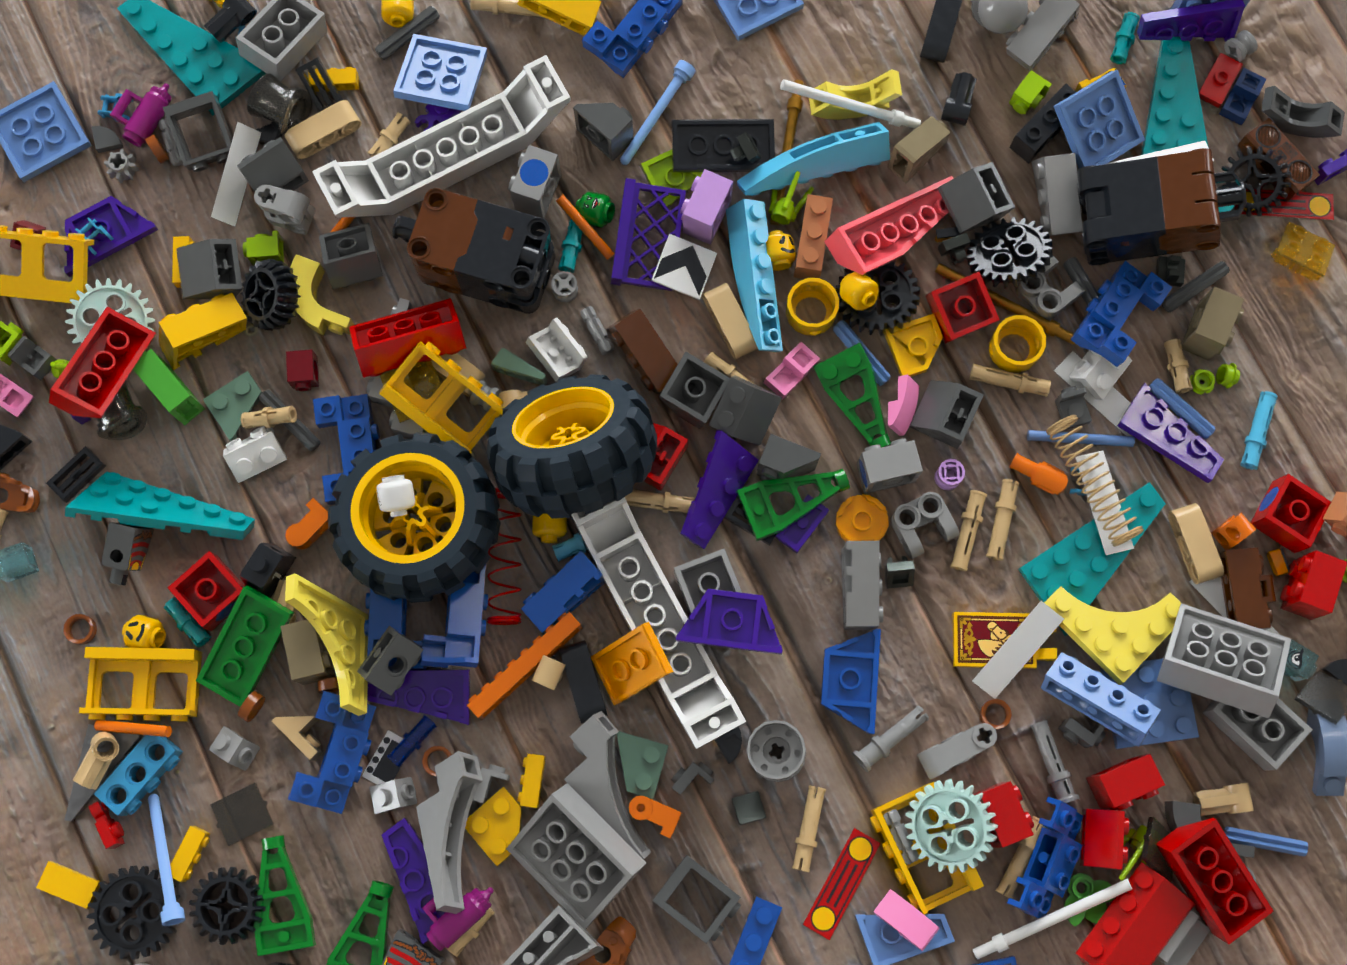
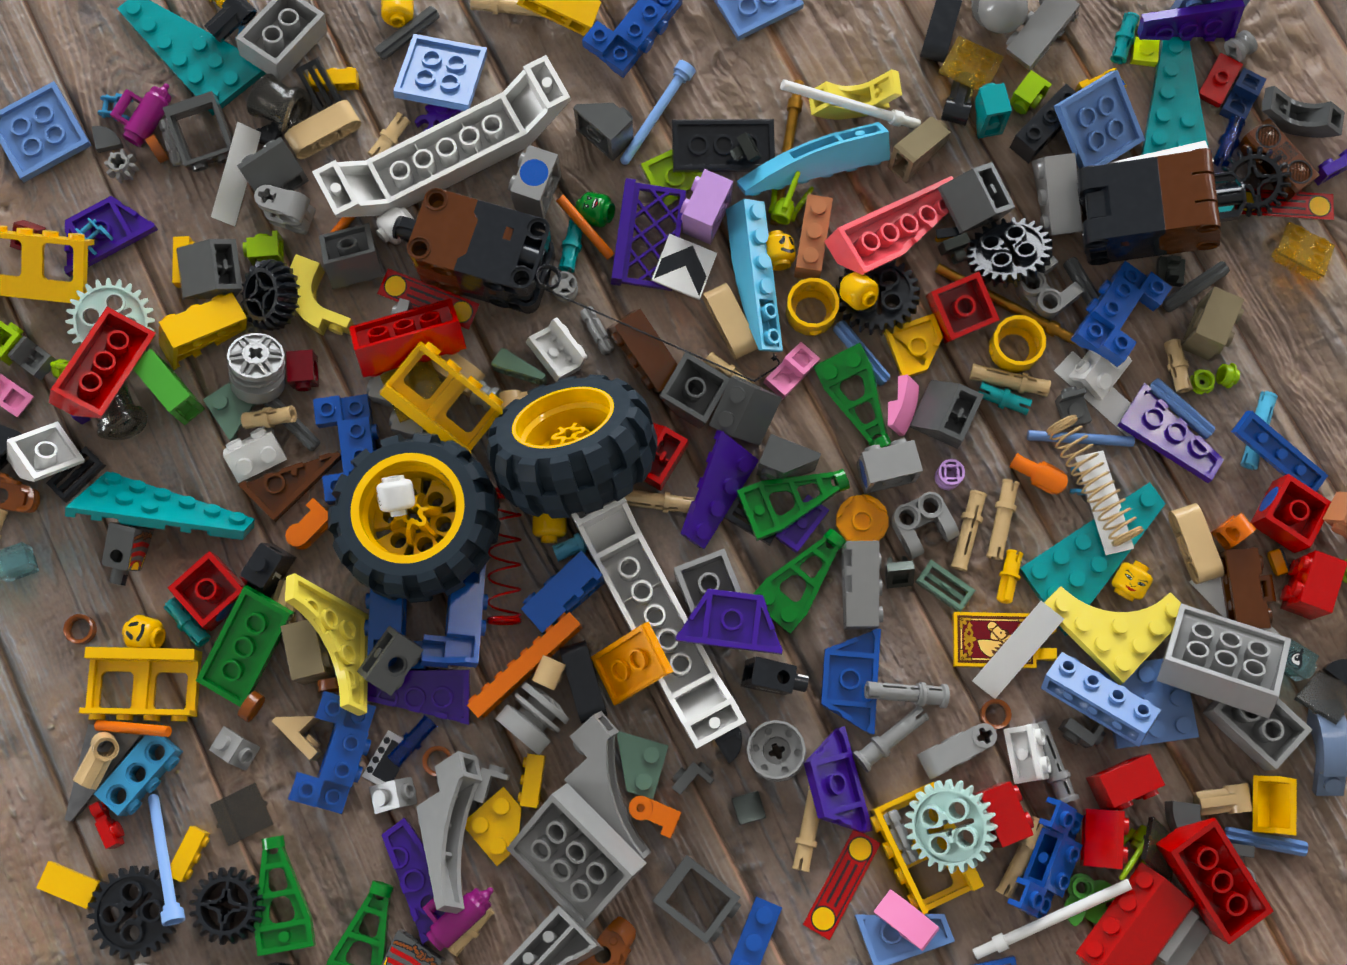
(42, 452): none -> white slope
(256, 368): none -> light grey wheel
(281, 490): none -> reddish brown wing
(386, 222): none -> white head
(397, 286): none -> sticker
(532, 718): none -> light grey wheel
(550, 287): none -> black piece
(762, 676): none -> black torso
(780, 607): none -> green plate
(837, 784): none -> dark purple wing
(919, 693): none -> light grey pin
(937, 593): none -> sand green tile
(971, 64): none -> clear yellow hinge
(992, 110): none -> teal slope
(1005, 398): none -> teal pin
(1009, 576): none -> yellow axle
(1027, 753): none -> white bracket
(1132, 580): none -> yellow head
(1145, 52): none -> neon yellow plate
(1229, 141): none -> clear blue pin
(1274, 805): none -> yellow panel
(1278, 450): none -> blue plate

